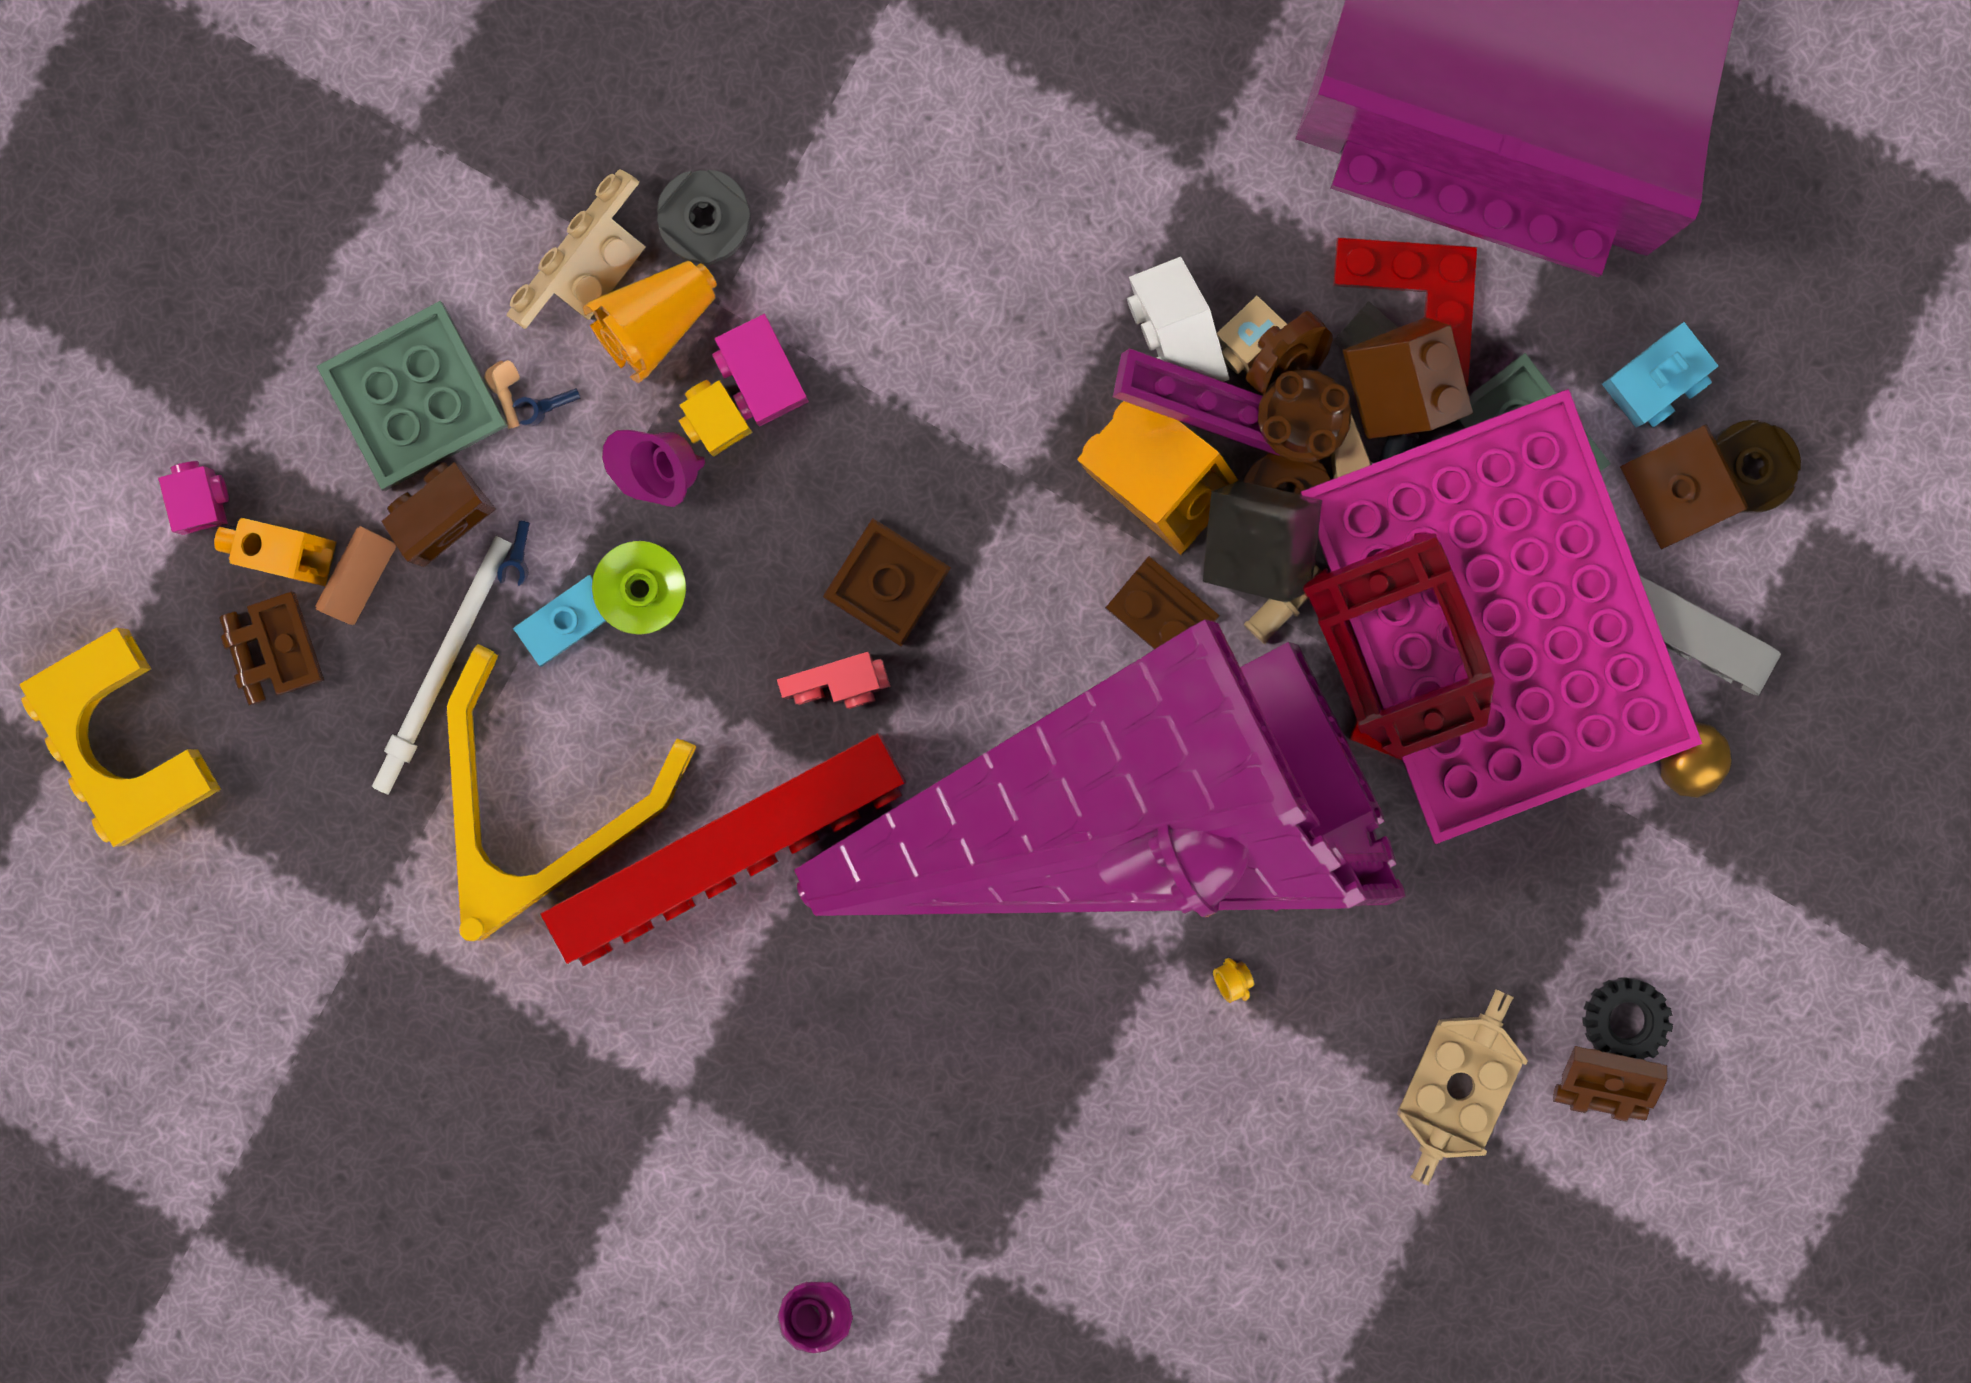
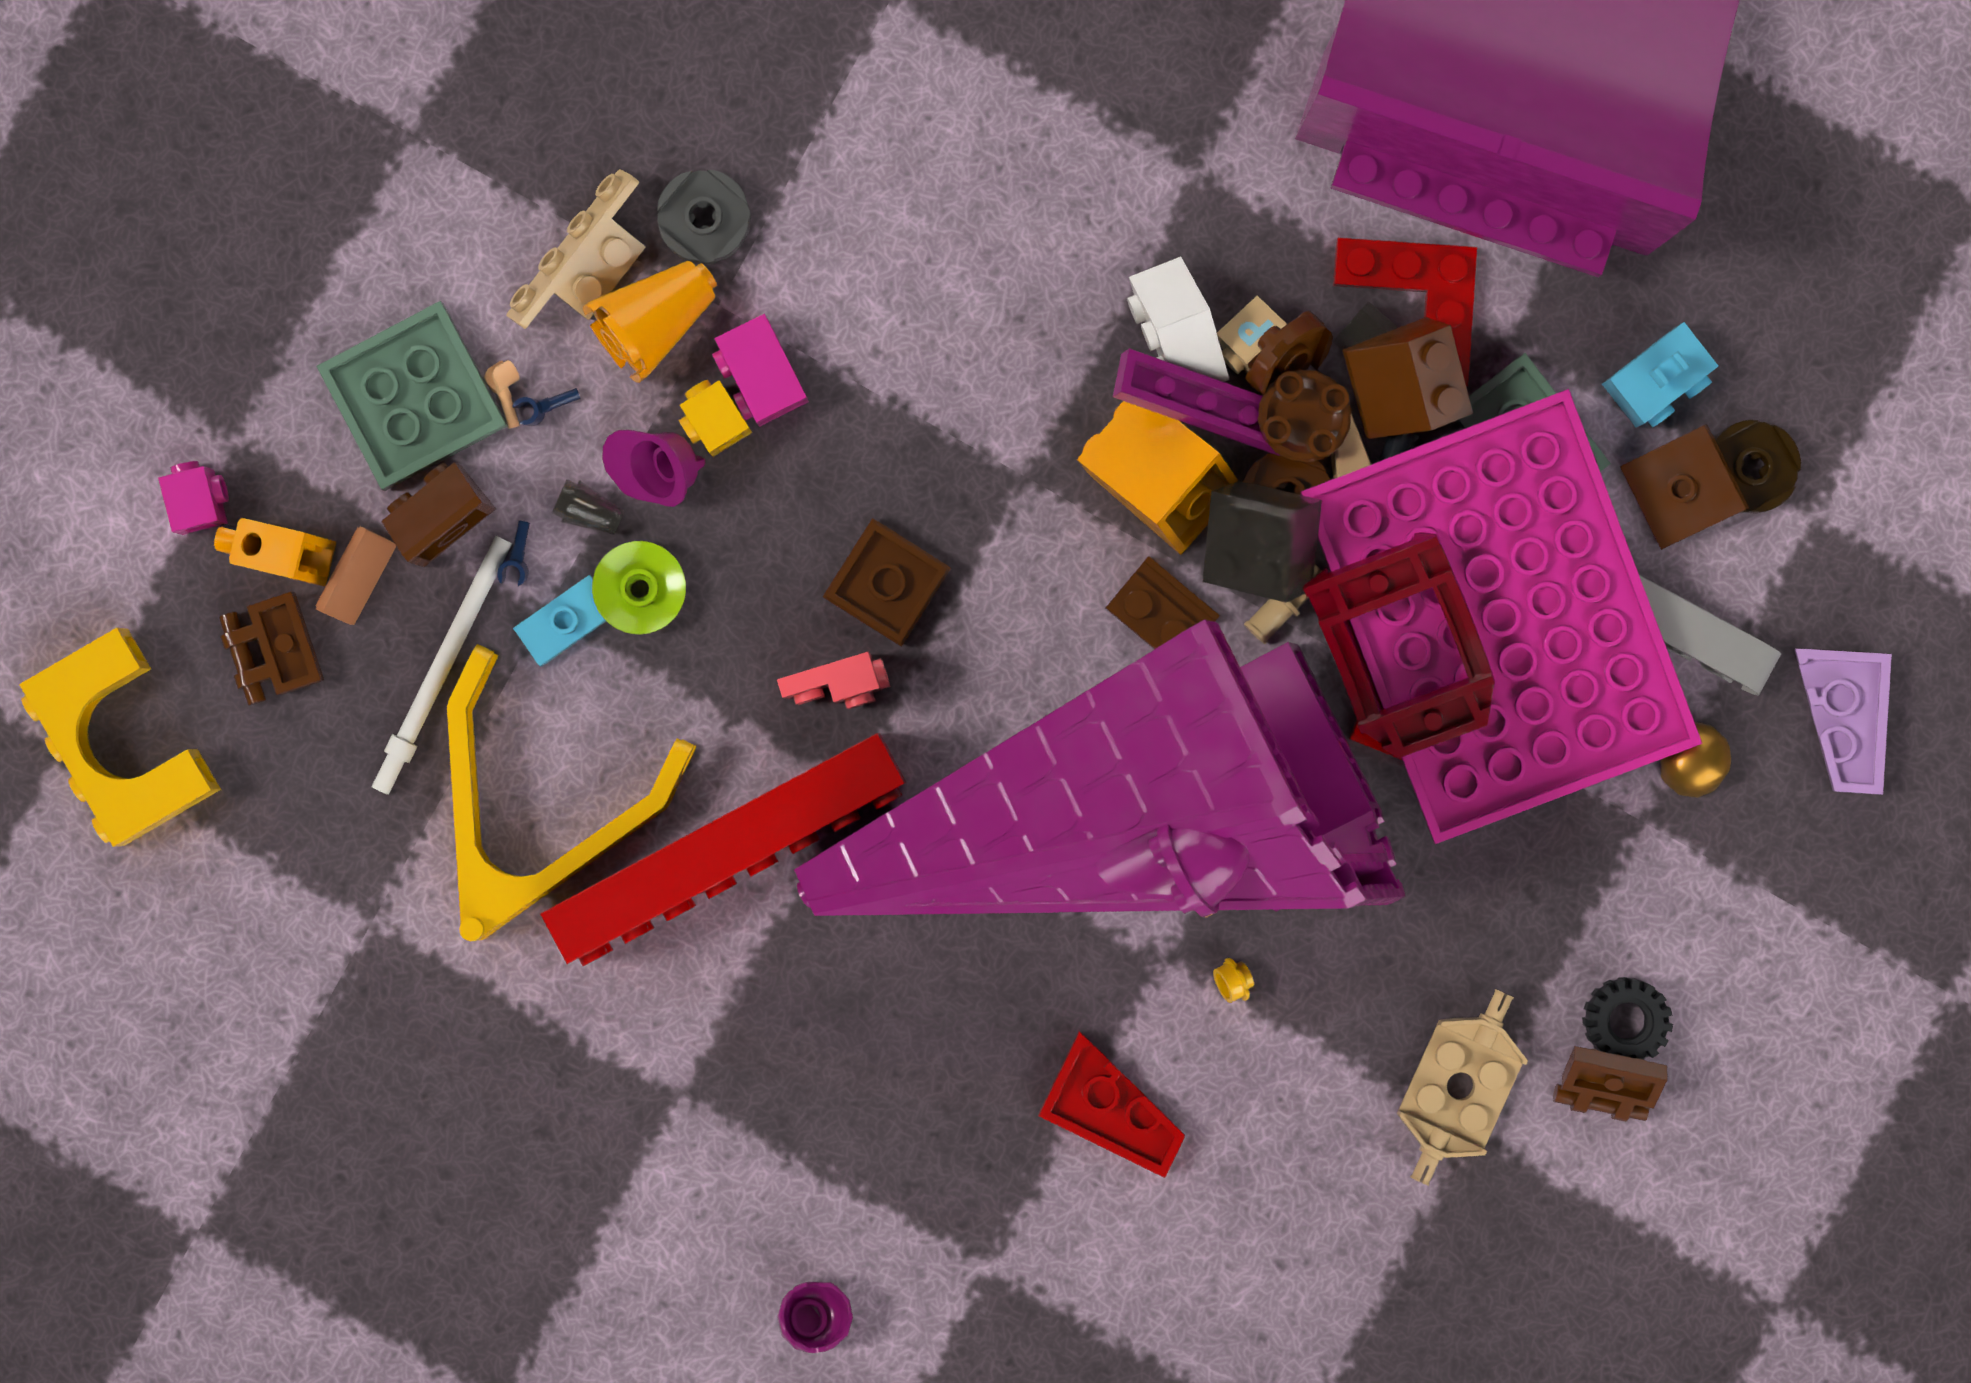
(587, 508): none -> clear smoke cone
(1109, 1110): none -> red wing
(1850, 714): none -> lavender wing

